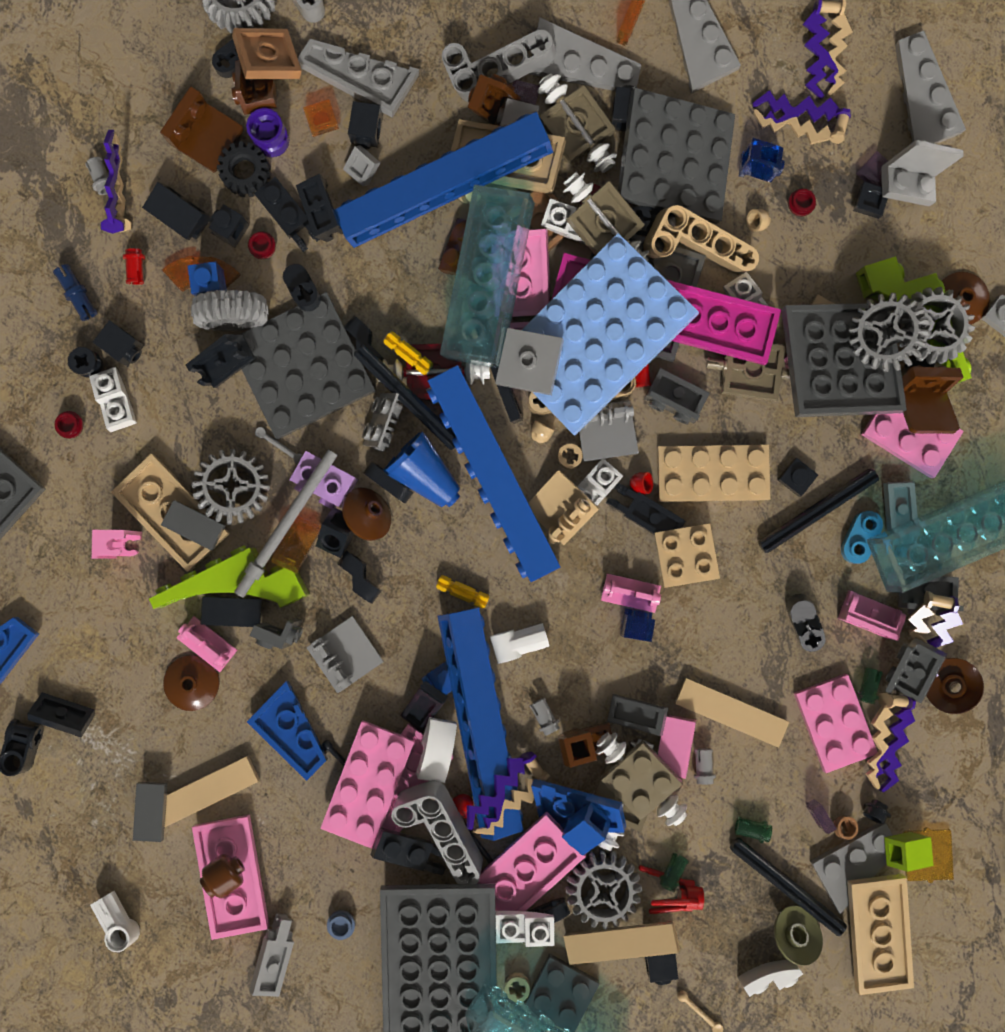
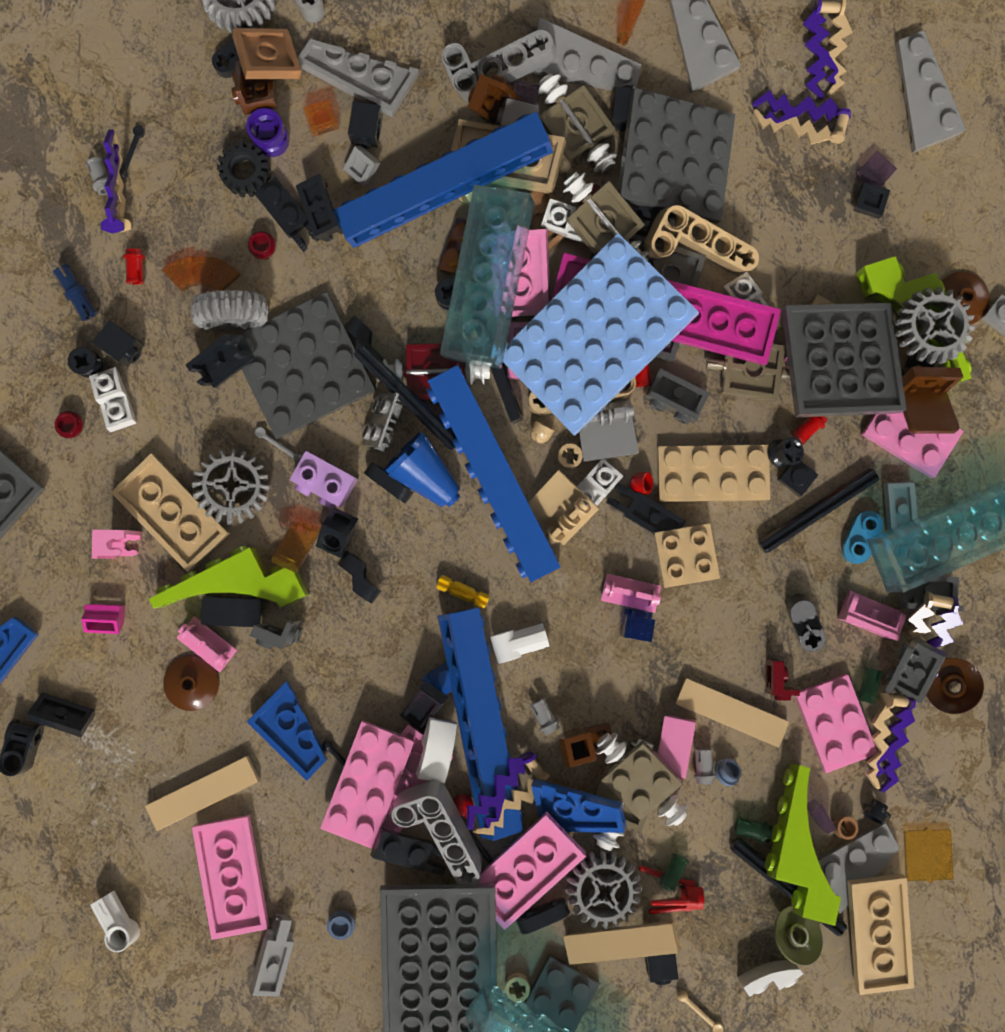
(103, 618): none -> dark pink piece
(138, 133): none -> black hinge
(150, 811): dark grey tile -> none
(176, 211): black hinge -> none
(193, 525): dark grey tile -> none
(200, 130): reddish brown bracket -> none
(206, 278): blue brick -> none
(222, 876): reddish brown head -> none
(225, 222): black brick -> none
(255, 569): light grey bar -> none
(306, 299): black piece -> none
(345, 654): light grey hinge -> none
(366, 514): reddish brown dish -> none
(408, 353): yellow axle -> none
(442, 297): none -> black wheel
(524, 926): white slope -> none
(529, 361): light grey plate -> none
(586, 828): blue brick -> none
(637, 714): dark grey tile -> none
(727, 771): none -> sand blue plate
(758, 215): tan hinge -> none
(761, 160): clear blue brick -> none
(775, 678): none -> dark red bracket
(785, 452): none -> black wheel
(794, 855): none -> lime arch
(802, 202): dark red plate -> none
(809, 428): none -> red pin
(865, 323): light grey gear -> none
(908, 851): lime brick -> none
(913, 172): light grey bracket -> none

